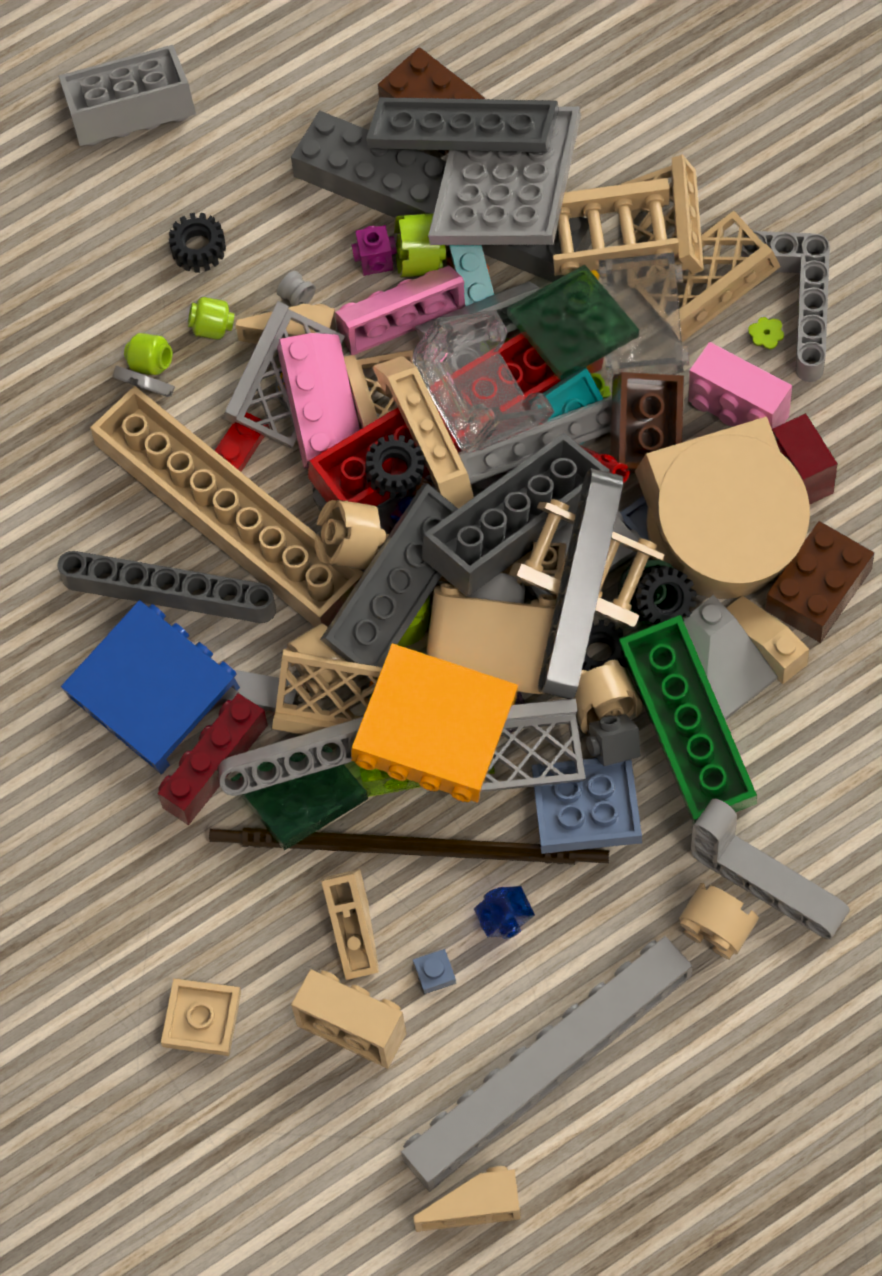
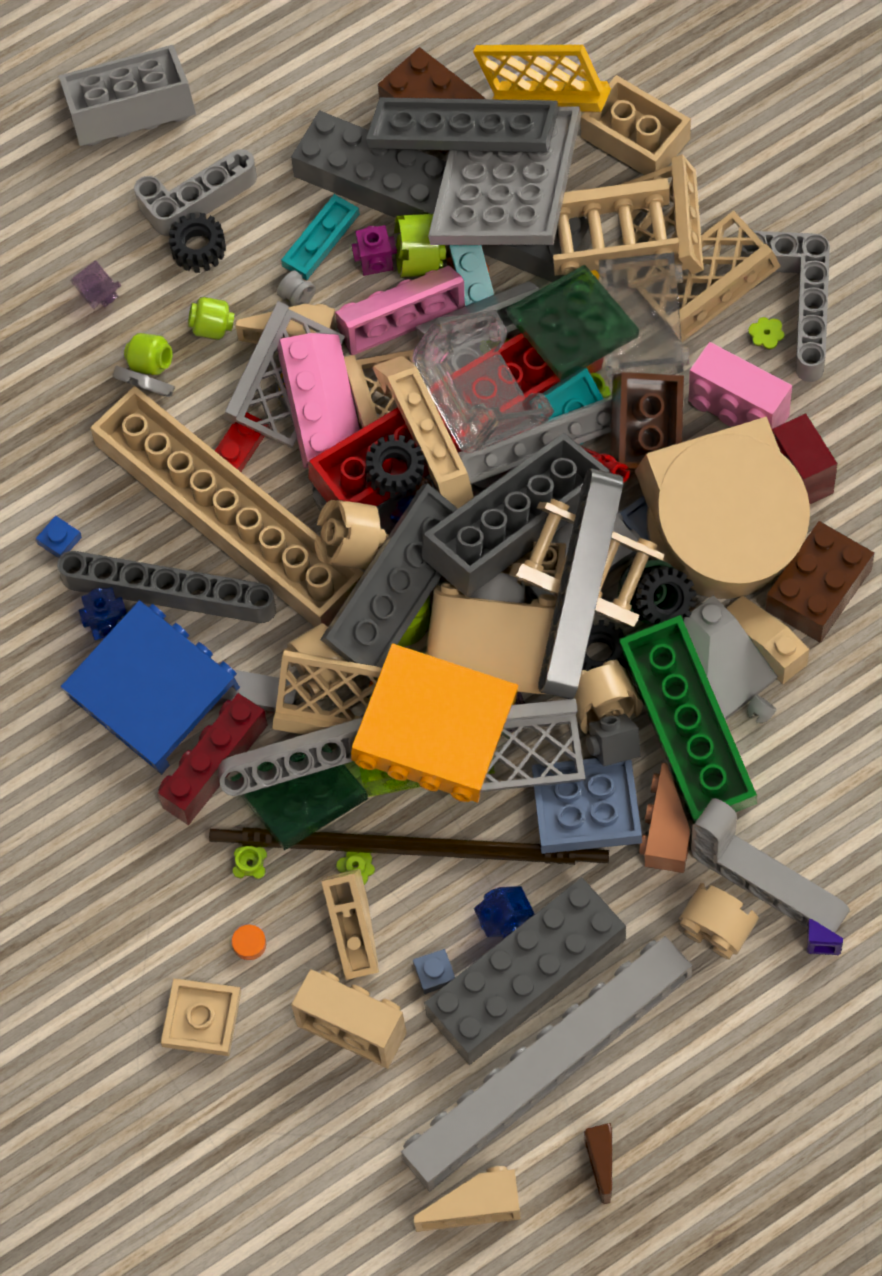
(58, 537): none -> blue plate
(96, 285): none -> clear purple bracket
(101, 611): none -> clear blue brick
(233, 173): none -> light grey beam
(247, 853): none -> lime plate
(249, 942): none -> orange tile
(320, 236): none -> teal plate
(361, 859): none -> lime plant
(525, 970): none -> dark grey brick
(568, 91): none -> yellow fence
(599, 1149): none -> reddish brown slope
(636, 128): none -> tan brick
(669, 831): none -> nougat slope
(762, 708): none -> light grey hinge
(822, 940): none -> dark purple slope

